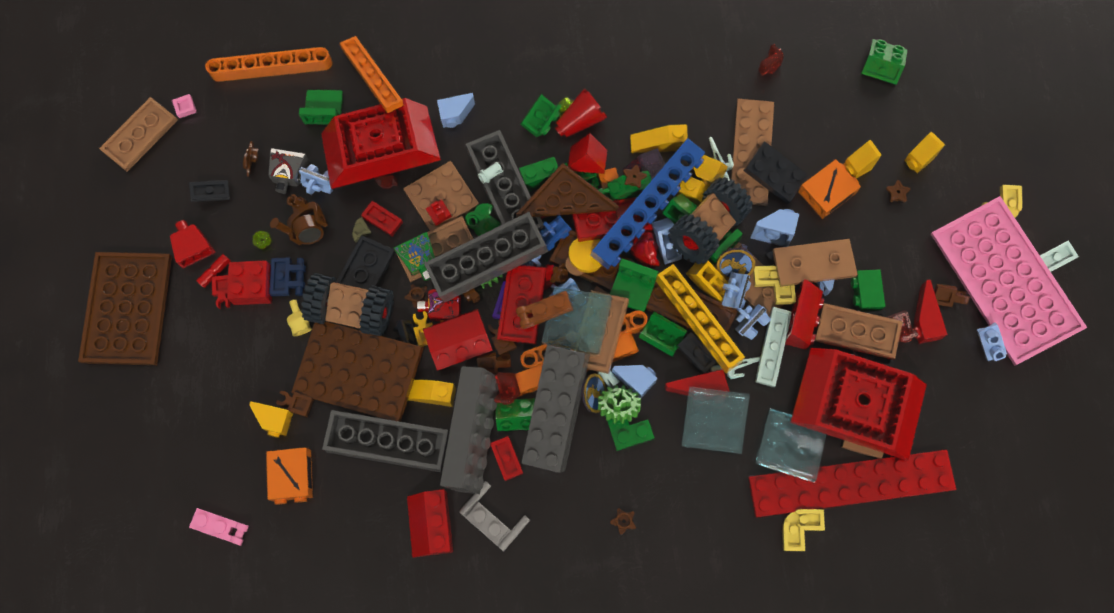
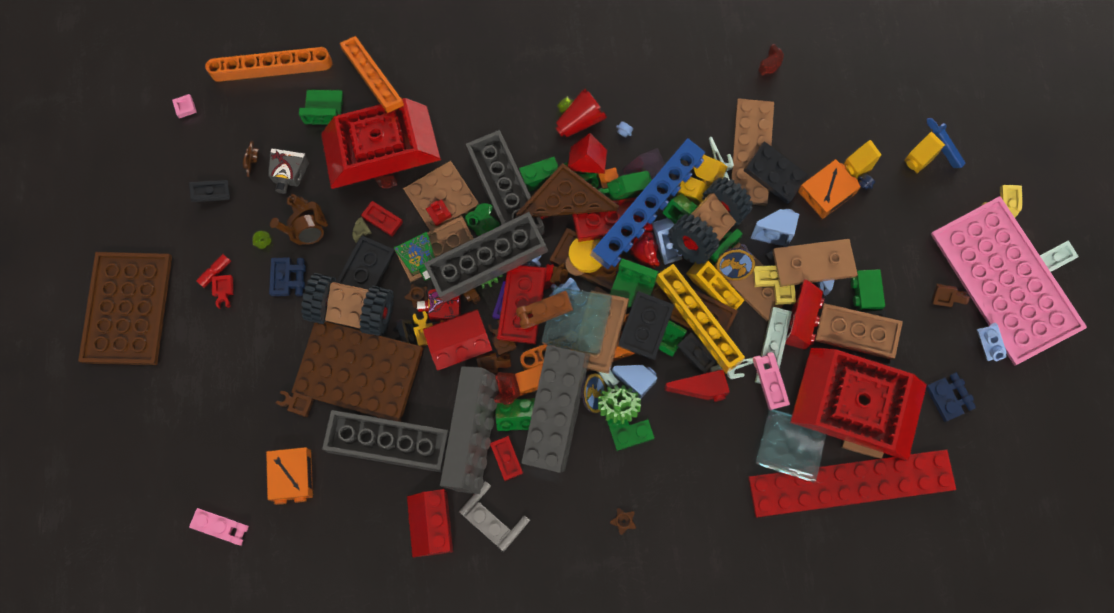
(138, 134): medium nougat plate -> none
(189, 244): red torso -> none
(249, 282): red piece -> none
(272, 419): yellow slope -> none
(296, 322): light yellow piece -> none
(314, 181): light blue hips -> none
(433, 392): yellow slope -> none
(455, 109): light blue slope -> none
(490, 173): light aqua pin -> none
(540, 116): green bracket -> none
(554, 231): blue hips -> none
(624, 129): none -> light blue plate
(634, 181): reddish brown plate -> none
(645, 325): none -> black plate
(664, 138): yellow slope -> none
(715, 420): clear light blue plate -> none
(735, 290): light blue hips -> none
(750, 317): light blue hips -> none
(771, 381): none -> bright pink plate
(797, 523): light yellow plate -> none
(866, 181): none -> dark blue plate
(885, 61): green bracket -> none
(894, 196): reddish brown plate -> none
(907, 332): clear red bracket -> none
(928, 318): red slope -> none
(946, 401): none -> dark blue plate
(949, 149): none -> blue piece

